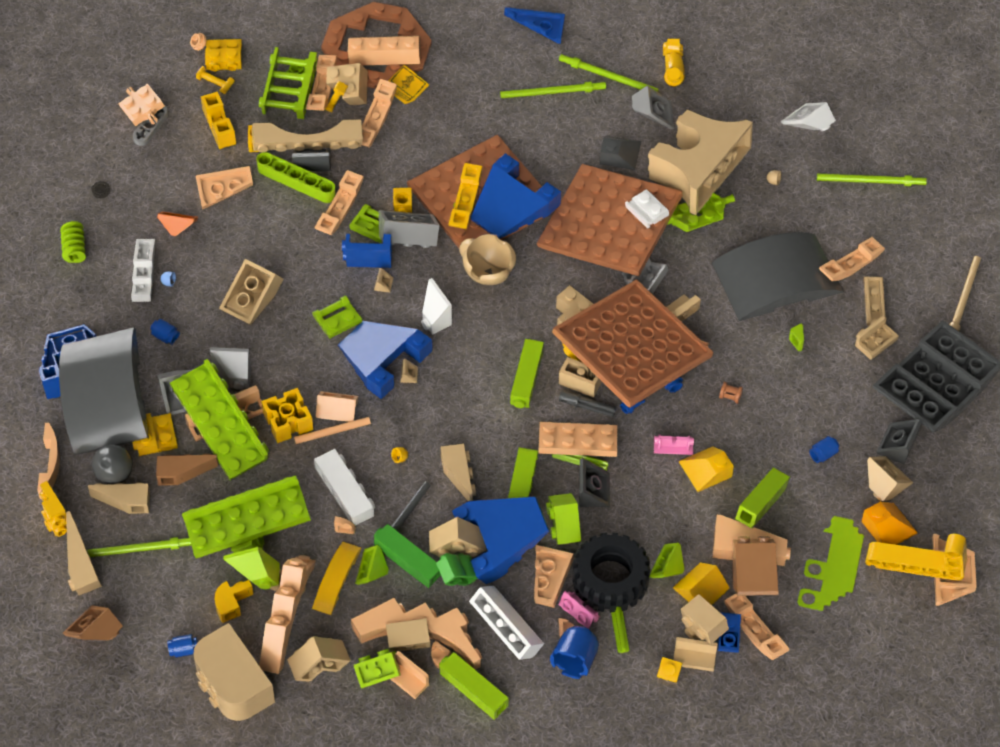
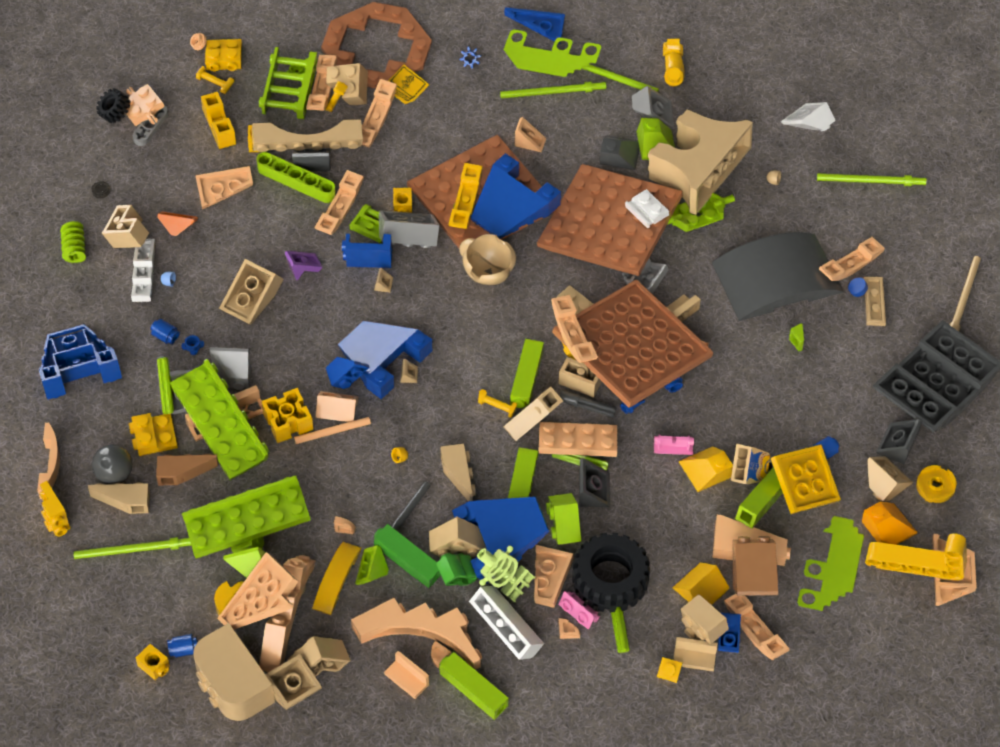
(79, 563): tan slope -> none
(95, 624): medium nougat slope -> none
(102, 391): dark grey slope -> none
(113, 105): none -> black tyre
(125, 228): none -> tan brick
(149, 655): none -> yellow brick
(165, 388): none -> lime axle
(192, 339): none -> blue plate
(260, 595): none -> light nougat wing
(293, 682): none -> tan slope
(302, 262): none -> medium lavender slope
(339, 322): lime plate -> none
(344, 487): white brick -> none
(345, 372): none -> blue slope
(377, 669): lime bracket -> none
(384, 50): light nougat slope -> none
(408, 635): tan panel -> none
(436, 309): white slope -> none
(473, 53): none -> gear
(483, 398): none -> yellow piece
(502, 571): none -> yellowish green torso
(528, 137): none -> light nougat slope
(533, 413): none -> tan slope
(549, 62): none -> lime piece
(571, 330): none -> light nougat slope
(575, 652): blue cylinder -> none
(650, 133): none -> lime slope
(668, 562): lime slope -> none
(731, 392): nougat bush -> none
(750, 464): none -> tan torso
(805, 479): none -> yellow plate
(858, 287): none -> blue tile
(875, 338): tan bracket -> none
(936, 494): none -> yellow plate

